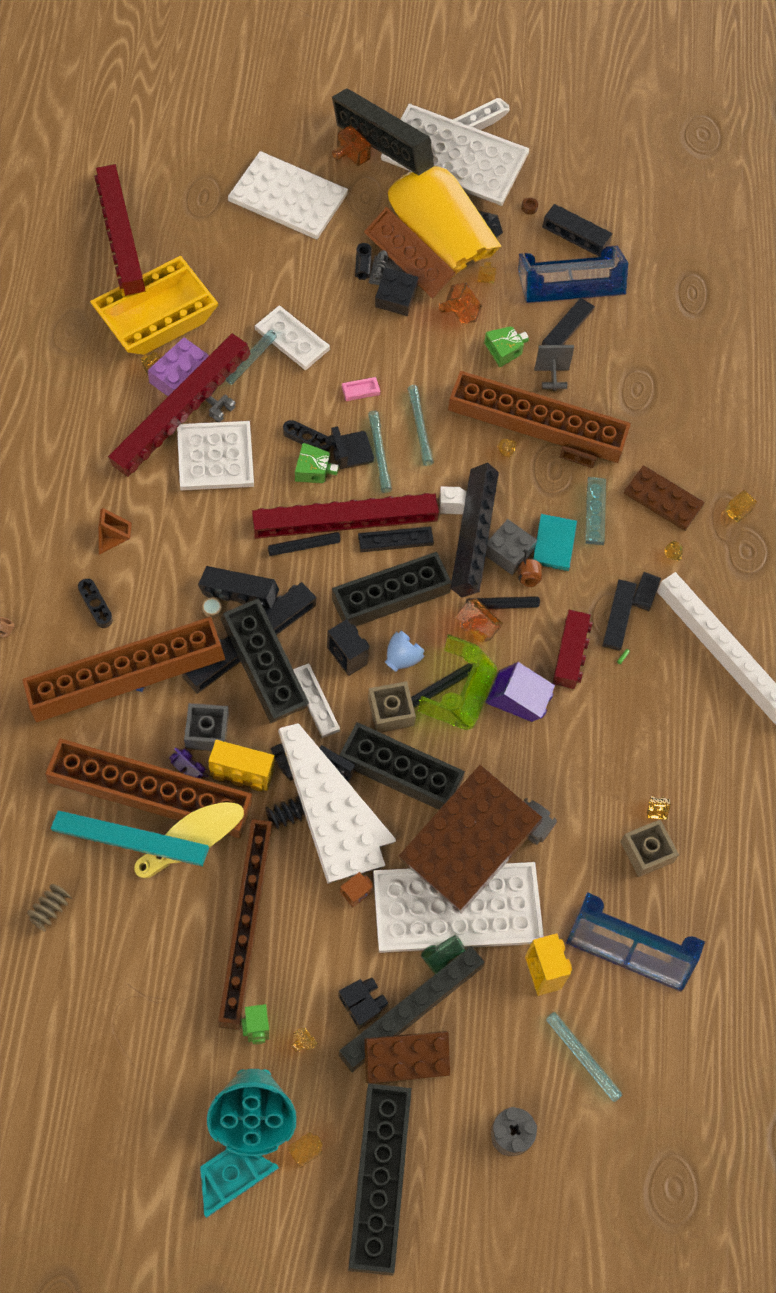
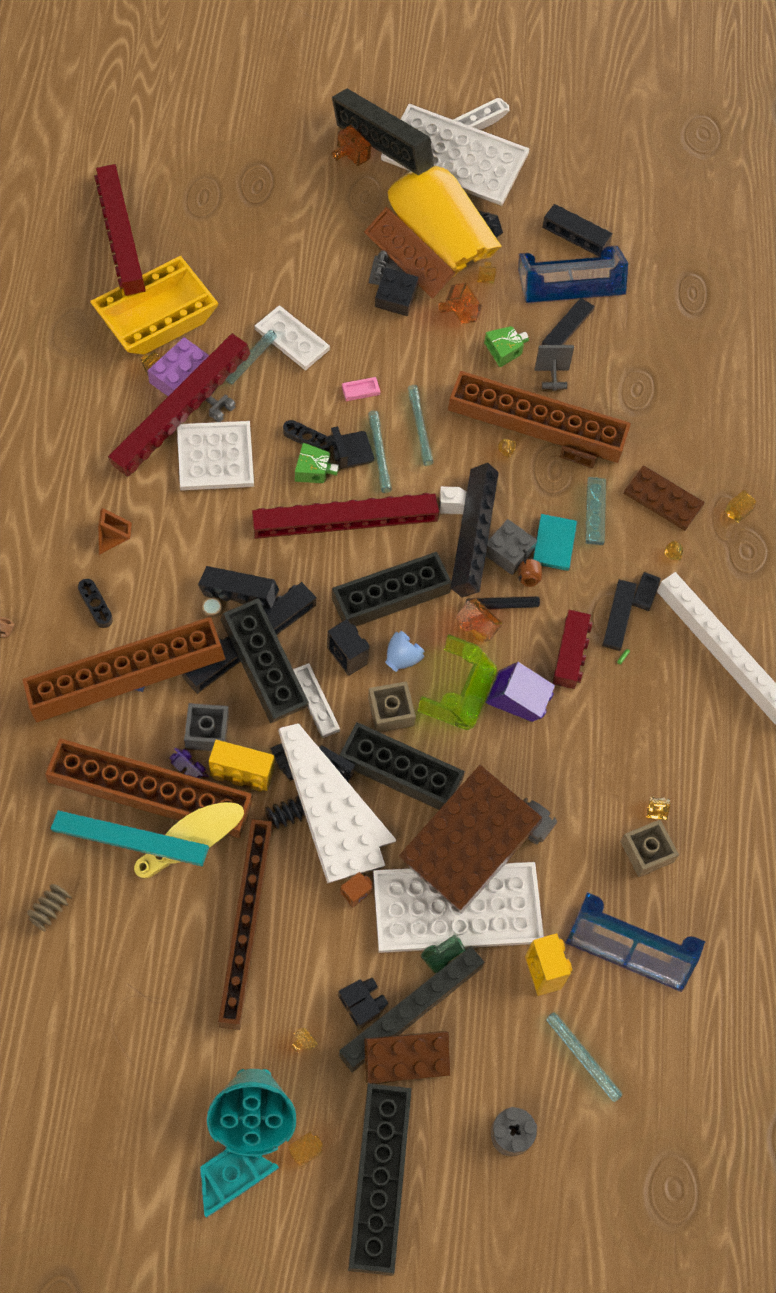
(256, 1024): bright green brick -> none
(288, 195): white plate -> none
(305, 543): black axle -> none
(363, 261): black piece -> none
(395, 539): black tile -> none
(442, 684): black axle -> none
(529, 205): reddish brown tile -> none

